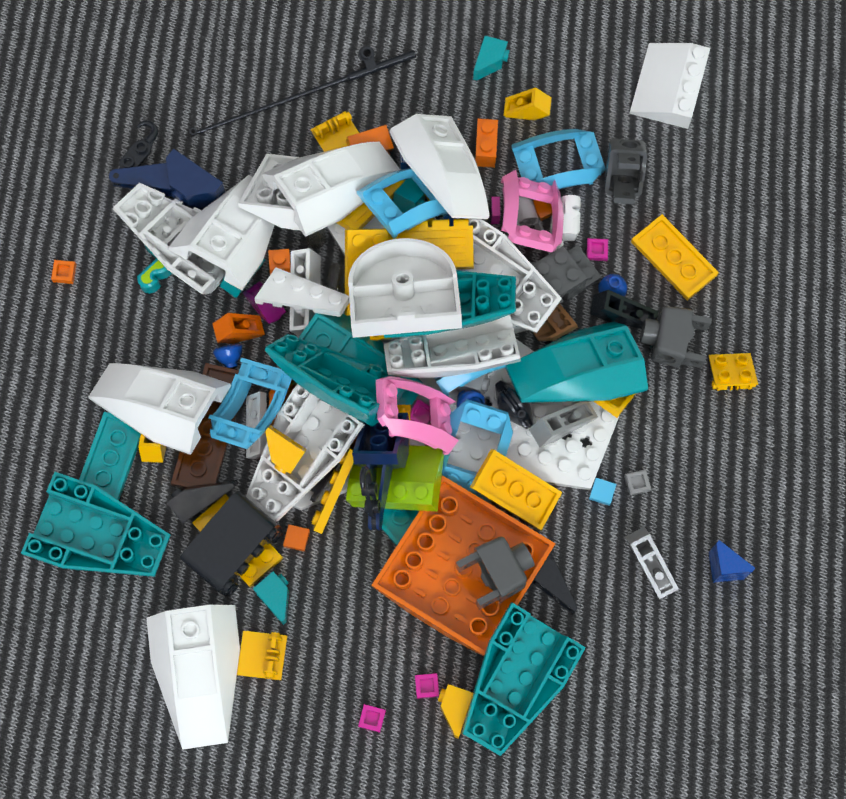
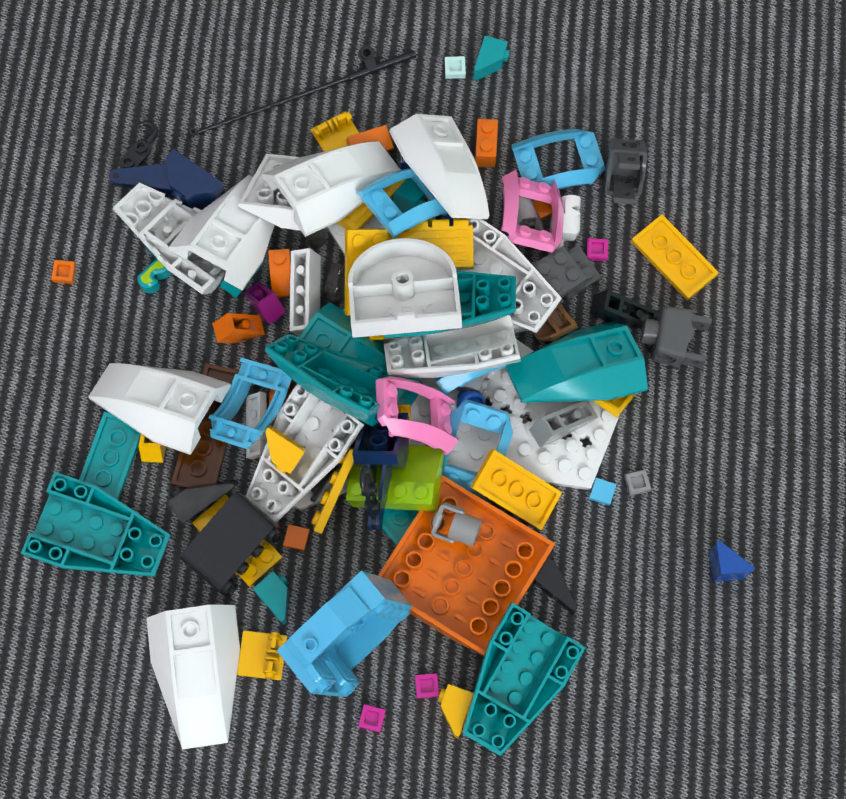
(228, 354): blue brick -> none
(301, 294): white wing -> none
(344, 634): none -> medium azure piece
(420, 412): dark pink tile -> none
(455, 67): none -> light aqua plate
(463, 527): none -> light grey piece
(495, 210): dark pink tile -> none
(500, 568): dark grey piece -> none
(509, 401): black hat -> none
(528, 105): yellow slope -> none
(613, 283): blue brick -> none
(652, 562): light grey slope -> none
(670, 82): white slope -> none
(732, 371): yellow hinge -> none

